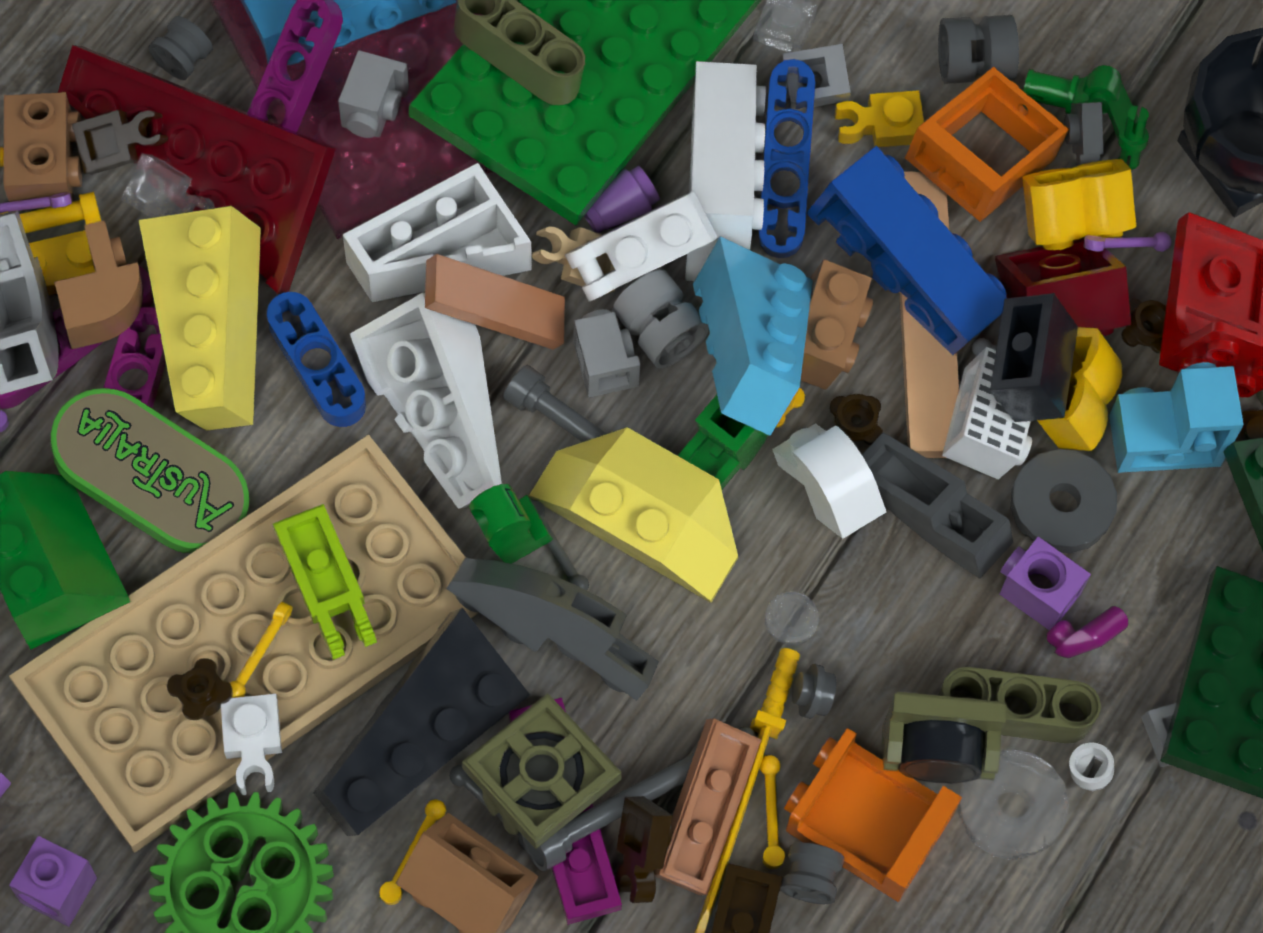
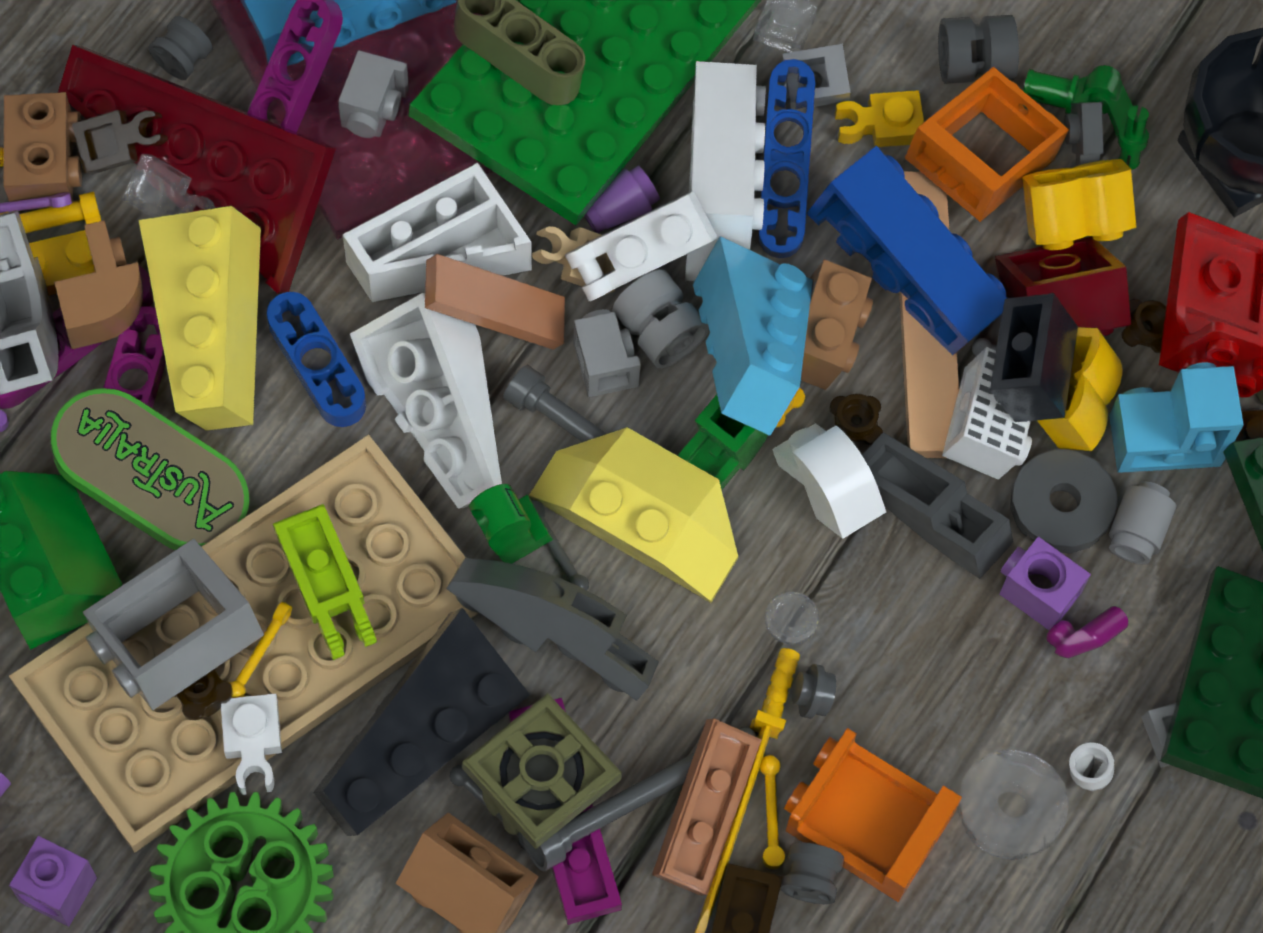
(153, 595): none -> light grey window
(390, 891): yellow hinge -> none
(643, 841): dark brown plate -> none
(943, 737): piece -> none
(1042, 696): olive beam -> none
(1141, 522): none -> light grey brick
(1160, 242): medium lavender hinge -> none

